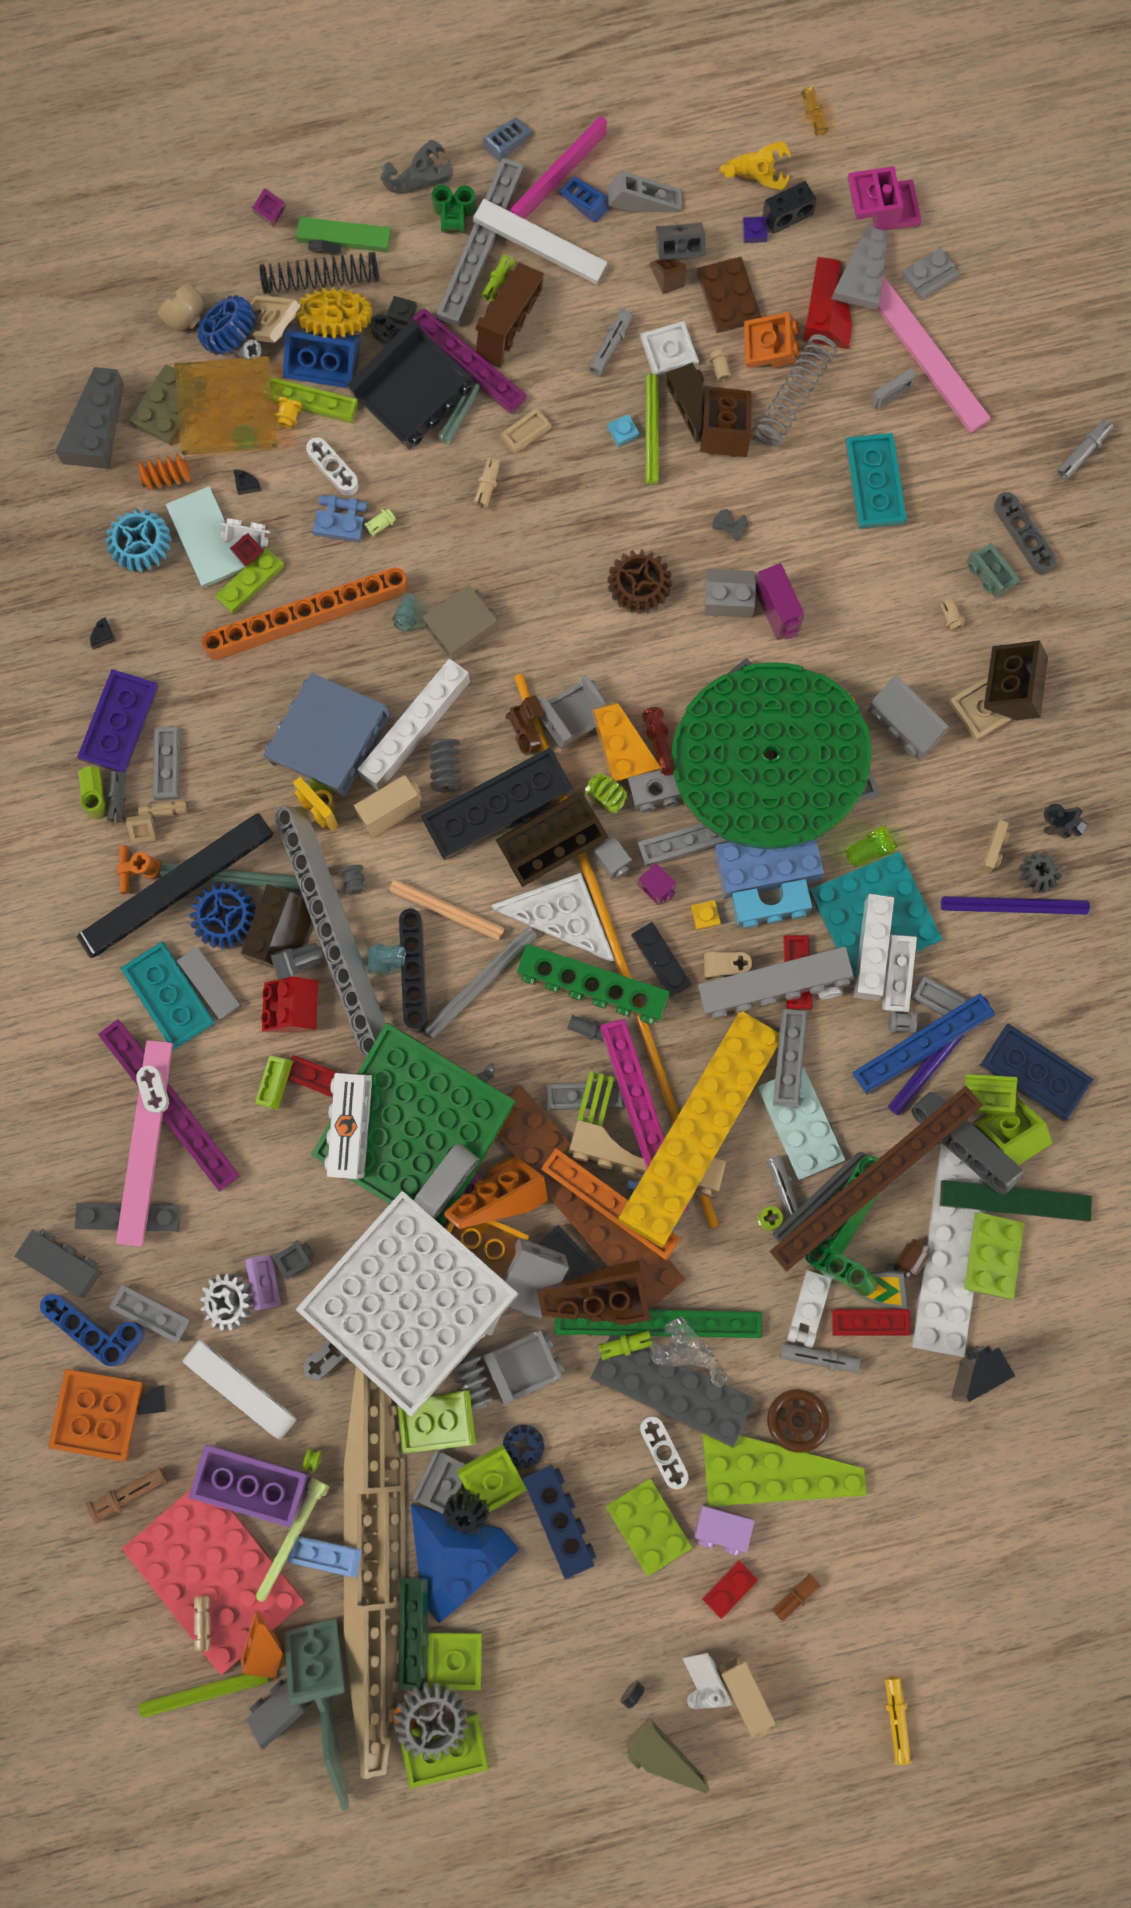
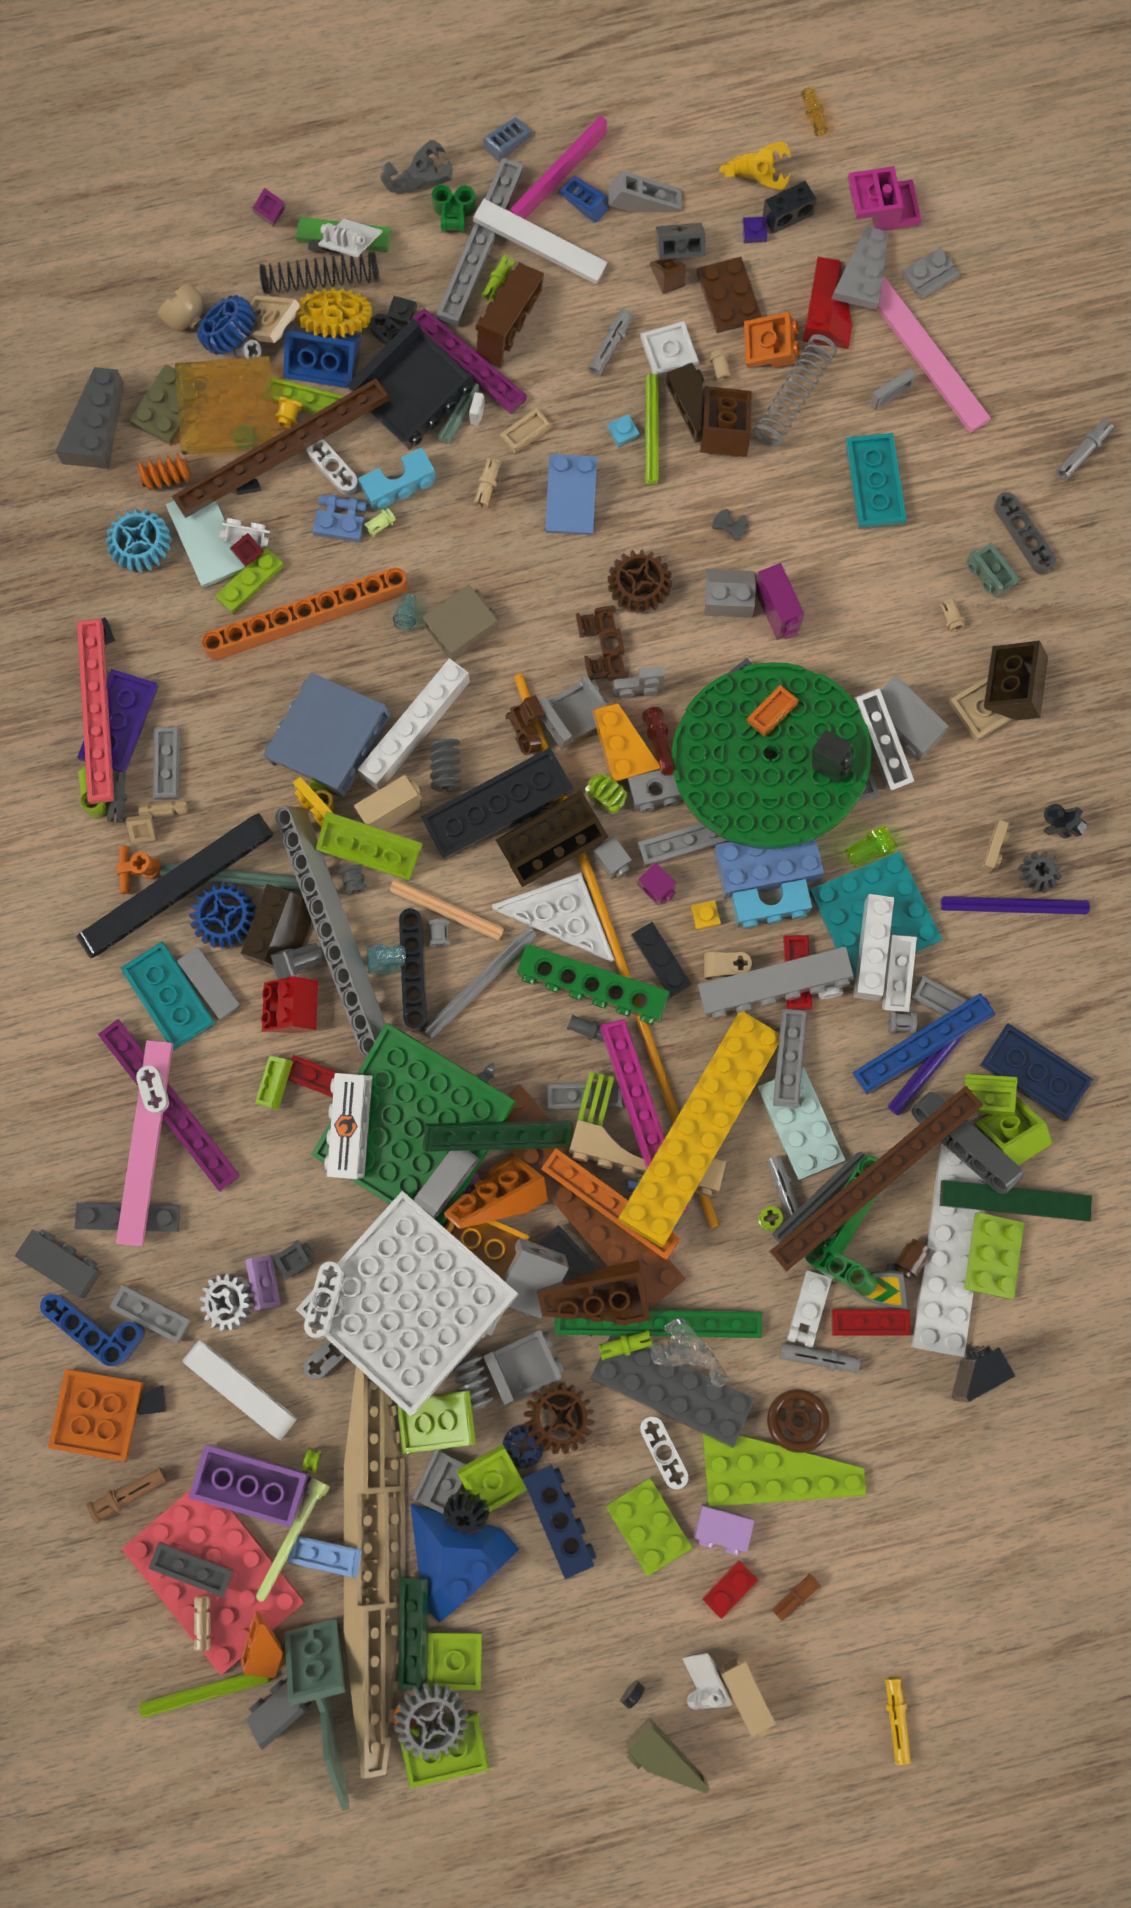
(95, 711): none -> coral tile
(191, 1569): none -> dark grey plate
(280, 448): none -> reddish brown plate
(313, 1318): none -> white beam
(348, 237): none -> white hinge
(368, 846): none -> lime tile
(383, 491): none -> medium azure arch
(439, 933): none -> light grey bush
(477, 409): none -> white tile
(497, 1135): none -> dark green tile
(551, 1412): none -> reddish brown gear
(571, 494): none -> medium blue slope
(606, 625): none -> reddish brown piece
(648, 683): none -> light grey plate
(772, 710): none -> orange tile
(832, 756): none -> pearl dark grey brick
(884, 740): none -> white brick

